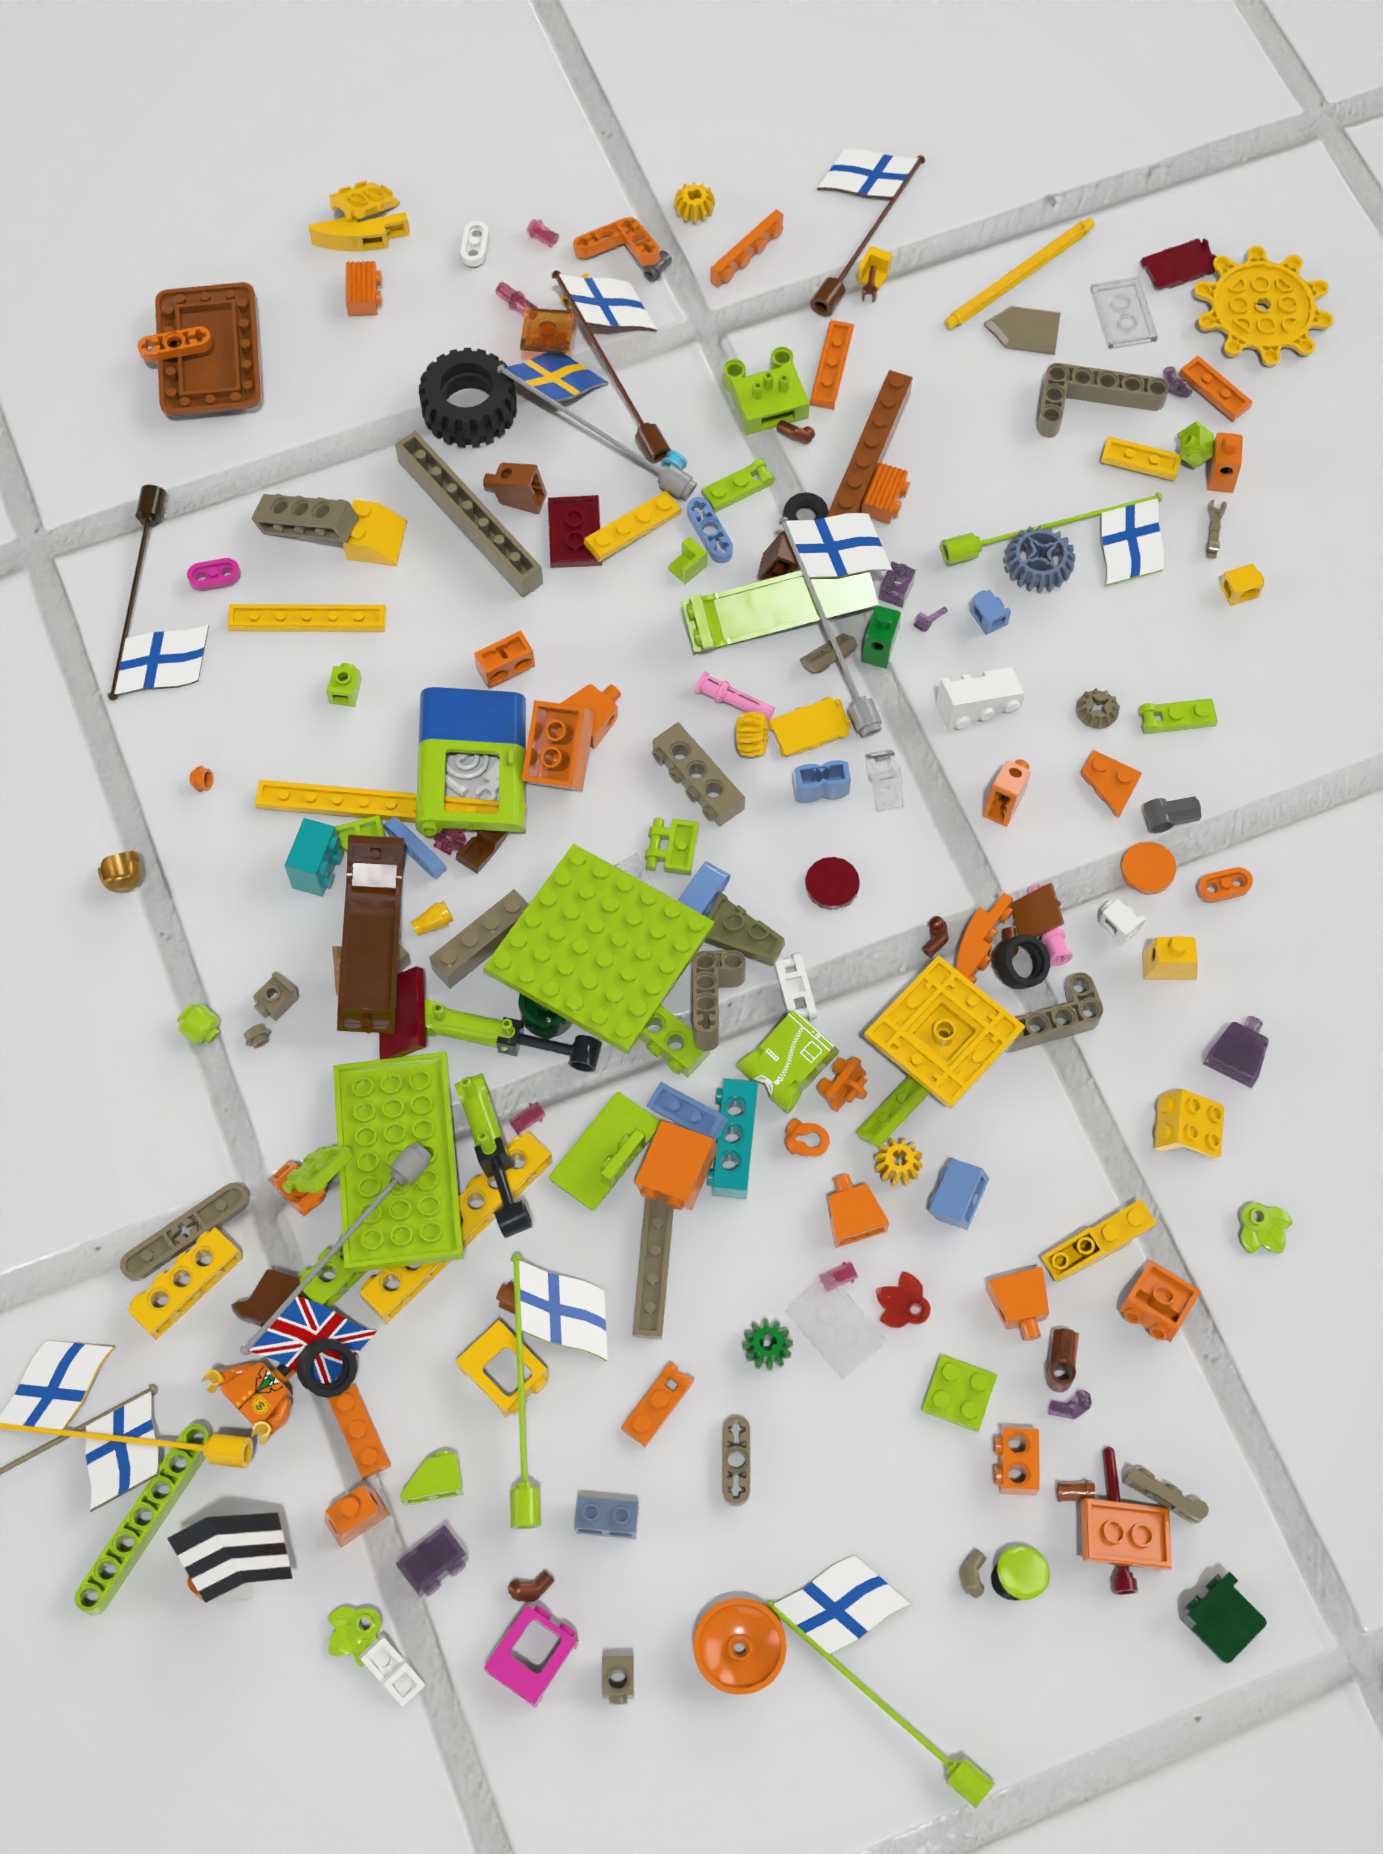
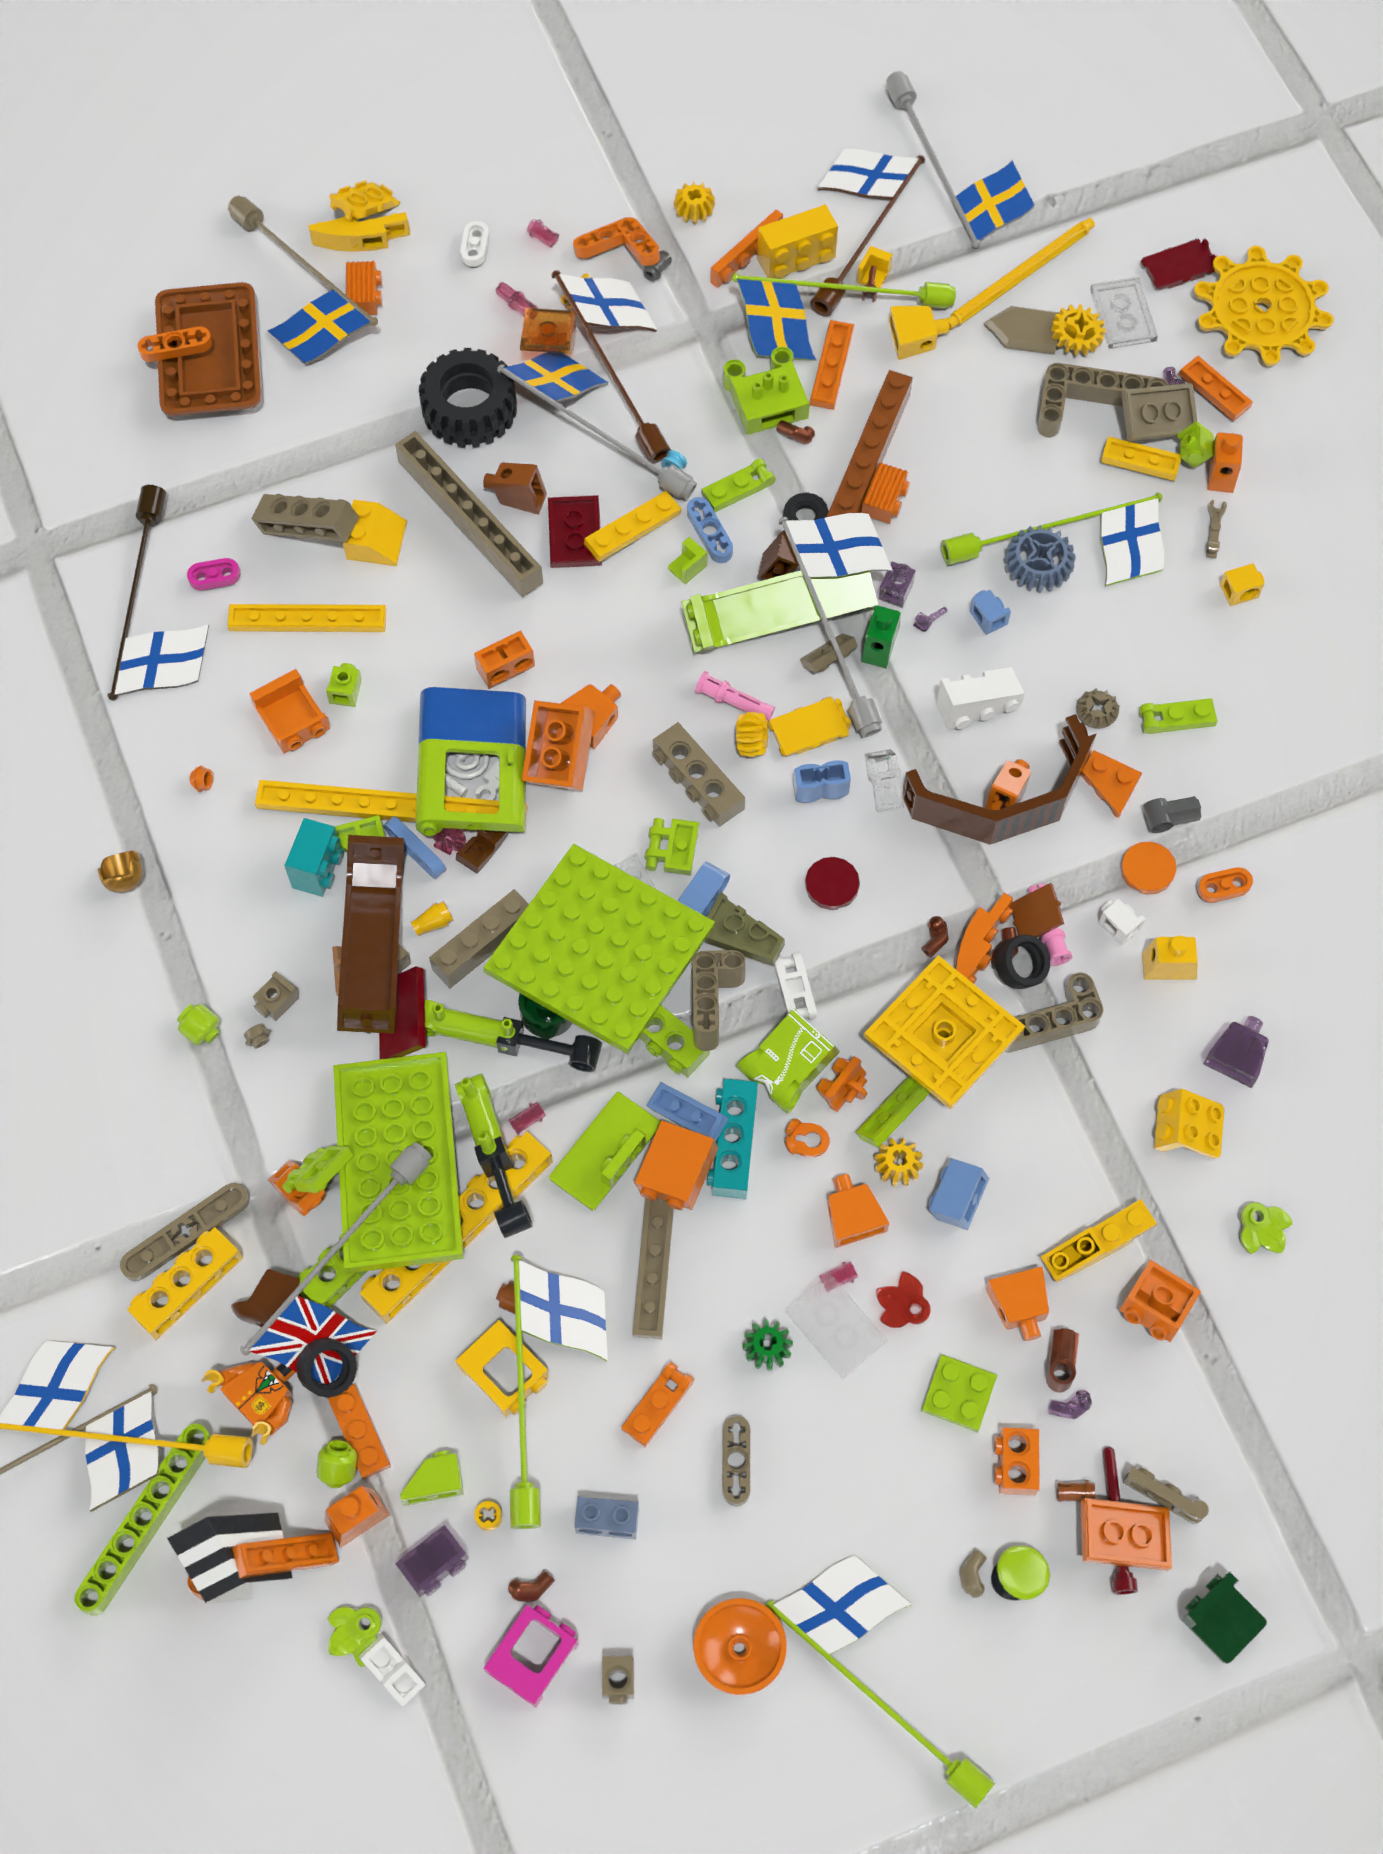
(285, 1555): none -> orange tile
(289, 711): none -> orange panel
(321, 322): none -> flag
(336, 1464): none -> lime head
(488, 1506): none -> yellow bush
(779, 318): none -> flag
(797, 242): none -> yellow brick
(915, 329): none -> yellow torso
(985, 203): none -> flag
(1001, 824): none -> reddish brown panel
(1078, 330): none -> yellow gear
(1158, 411): none -> dark tan tile

